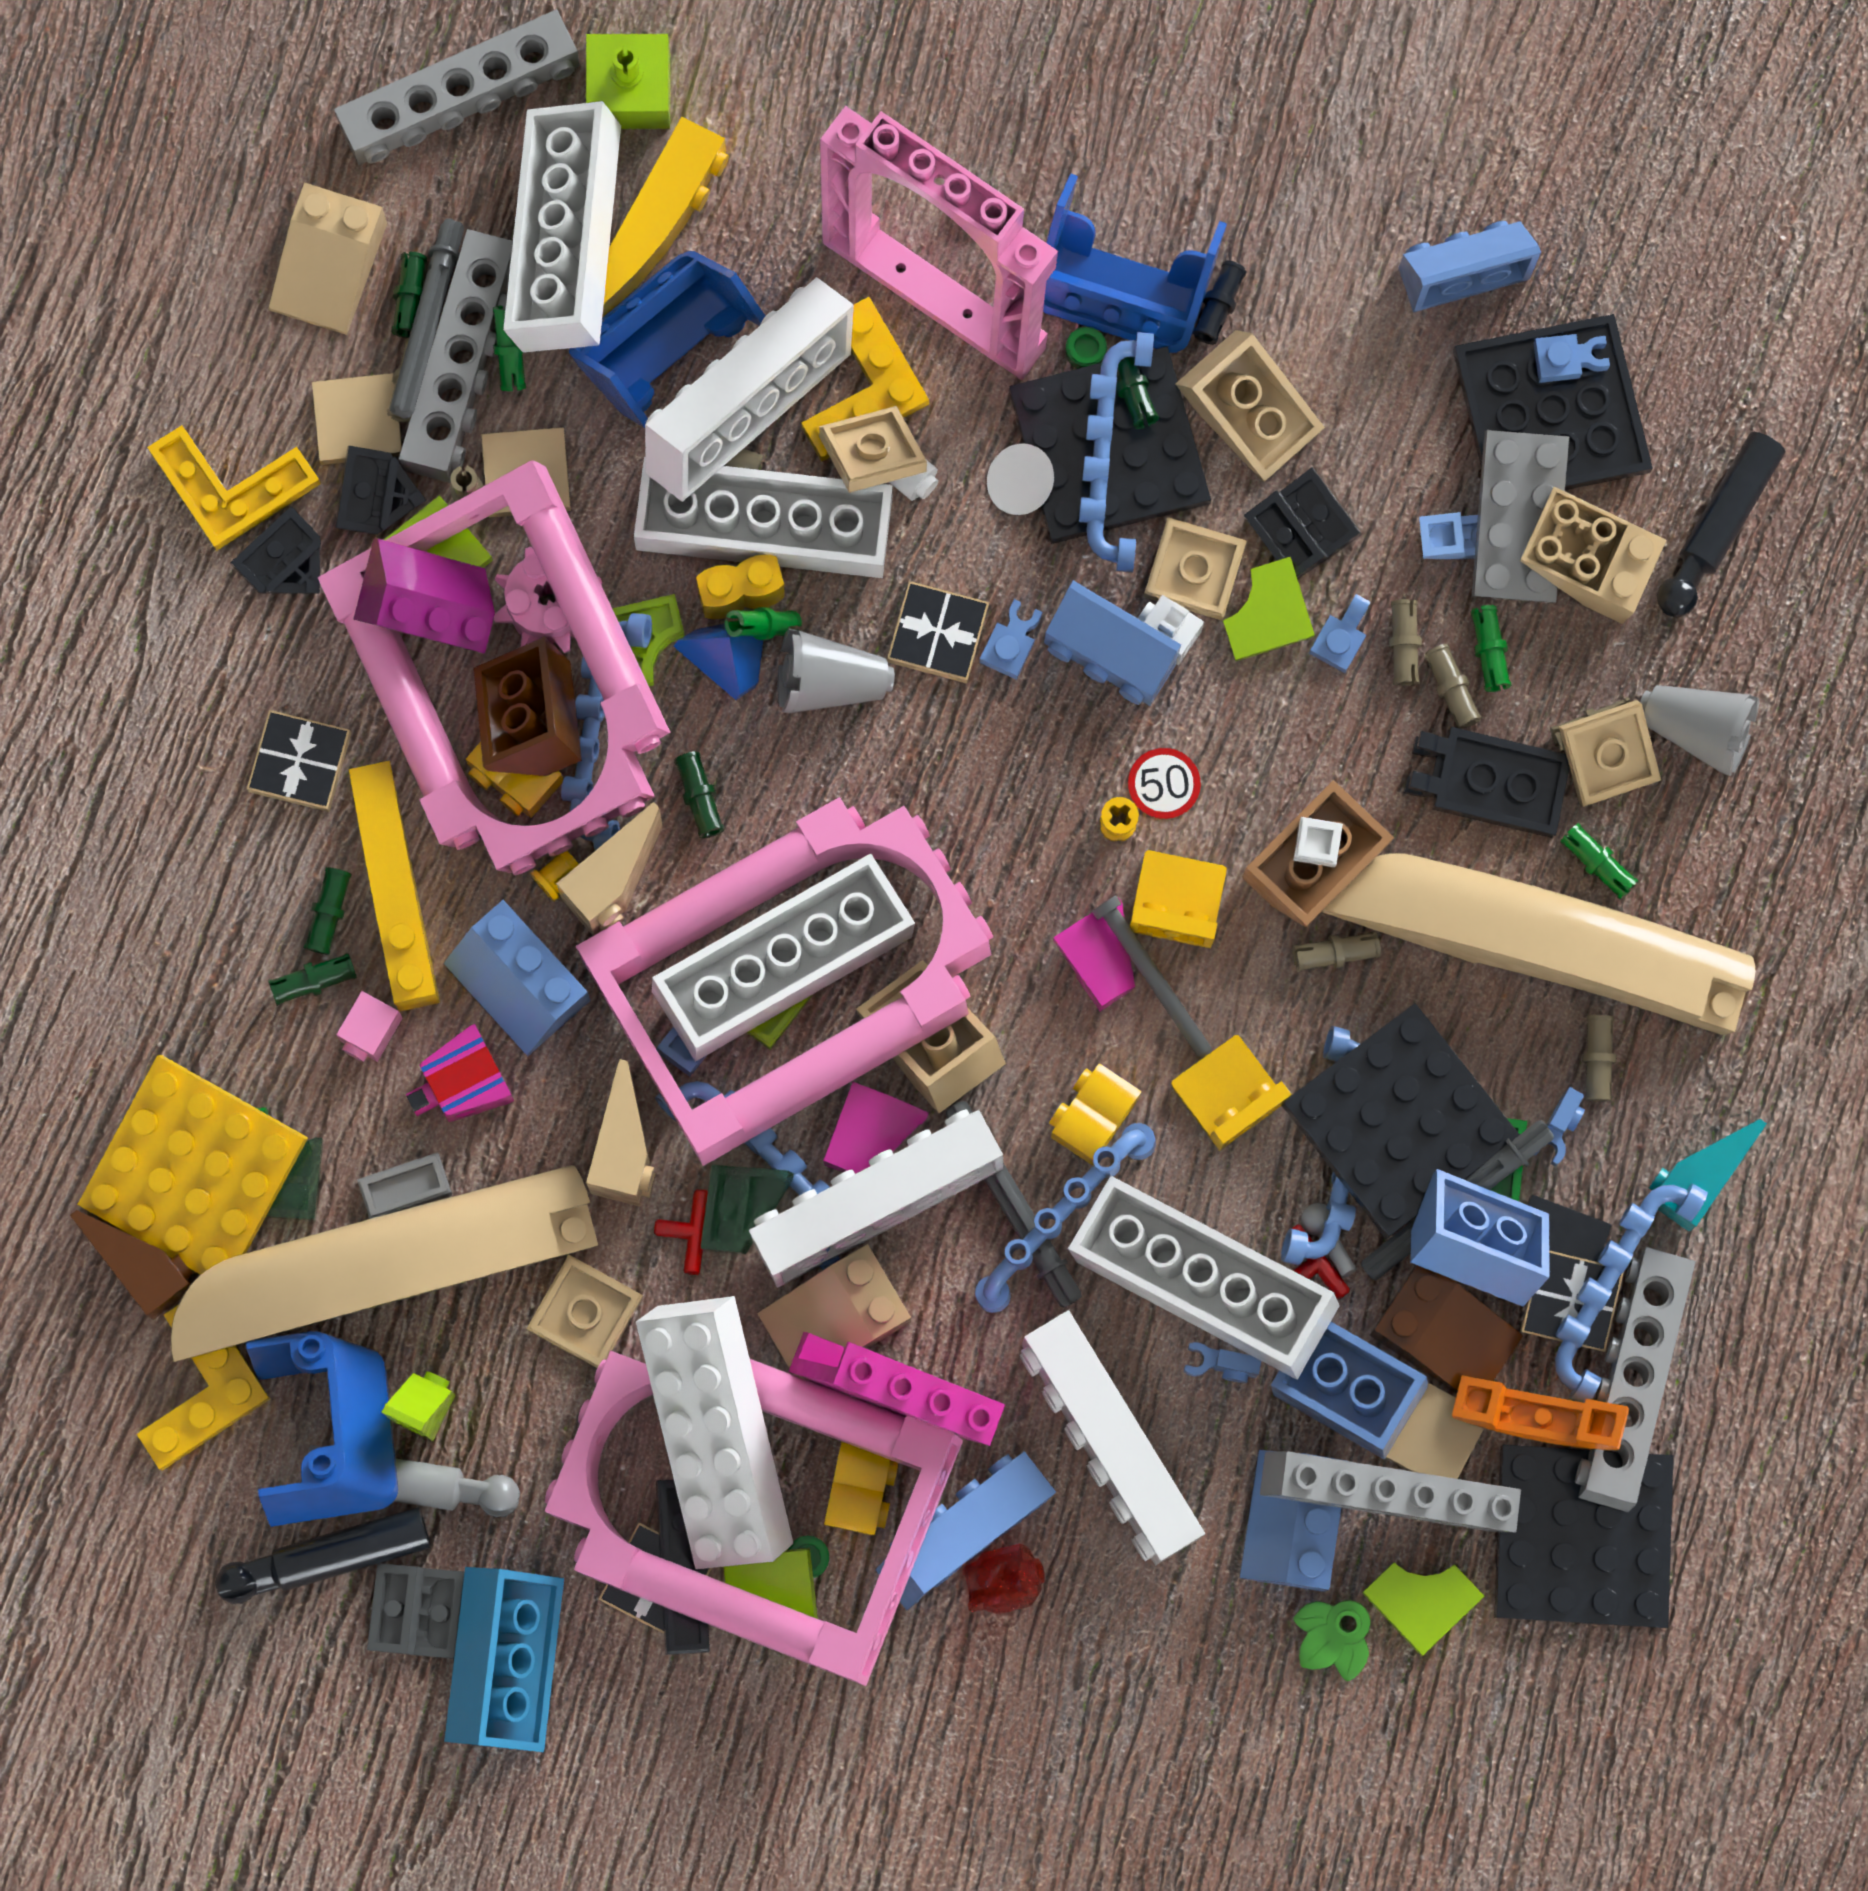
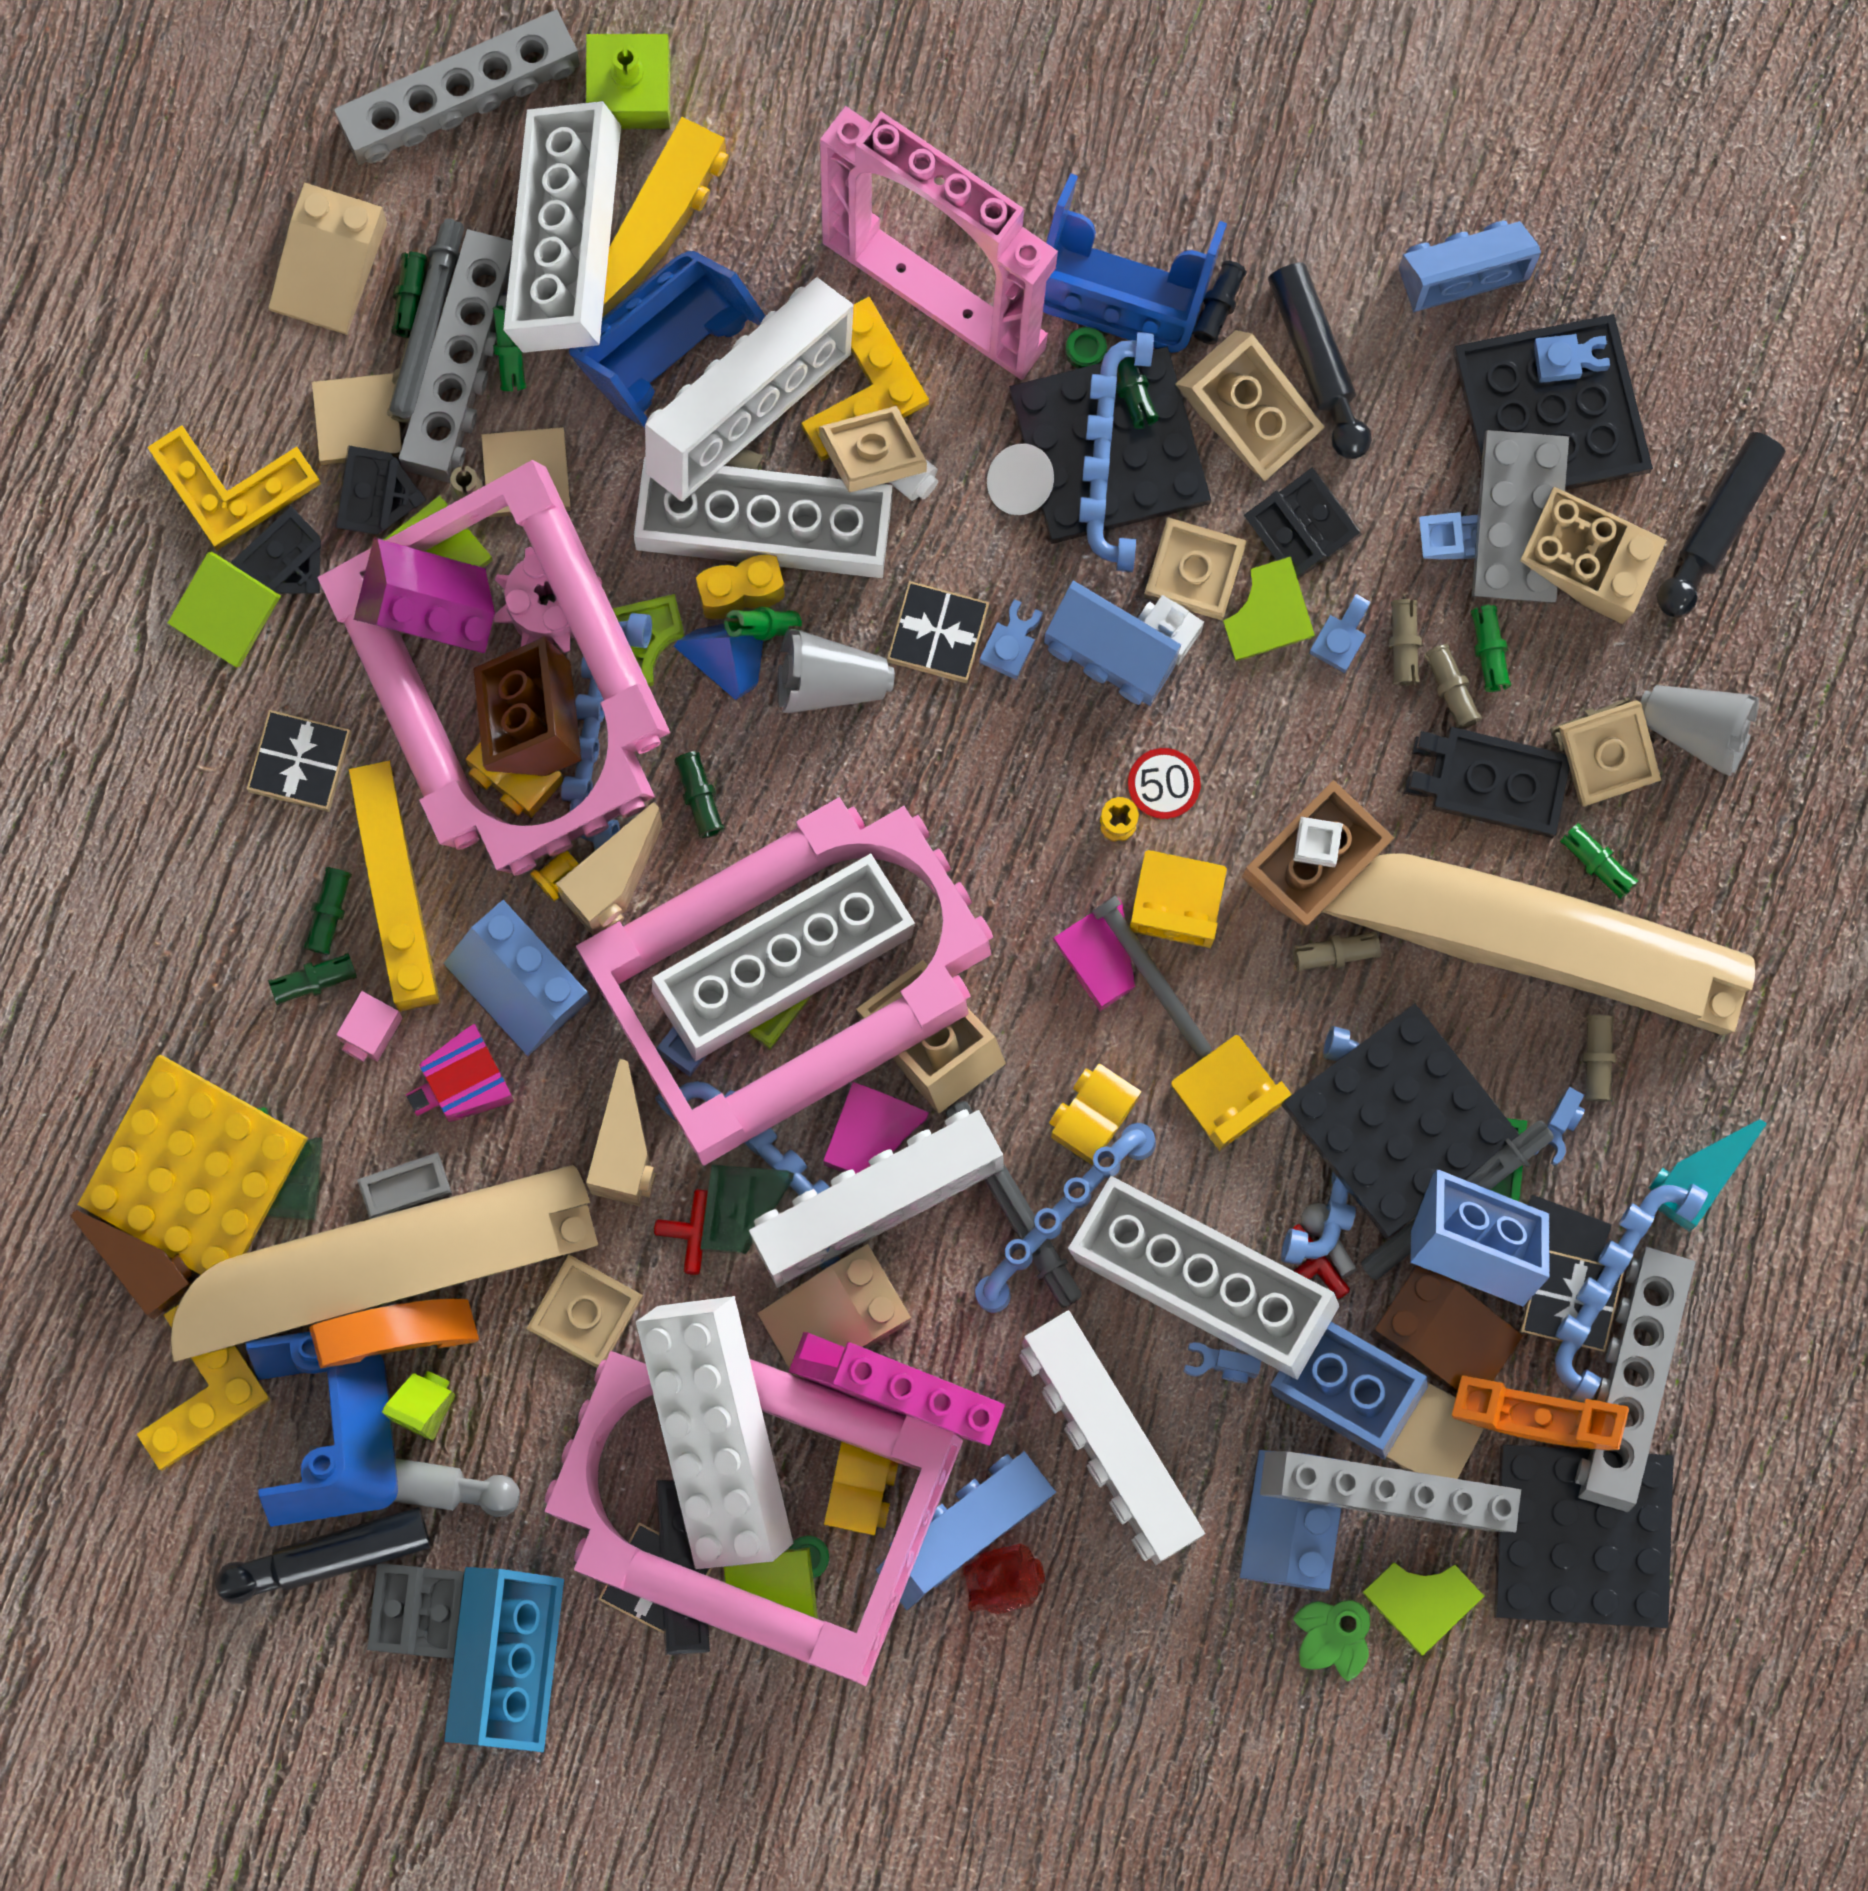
(224, 609): none -> lime tile
(393, 1329): none -> orange slope
(1319, 356): none -> black piece

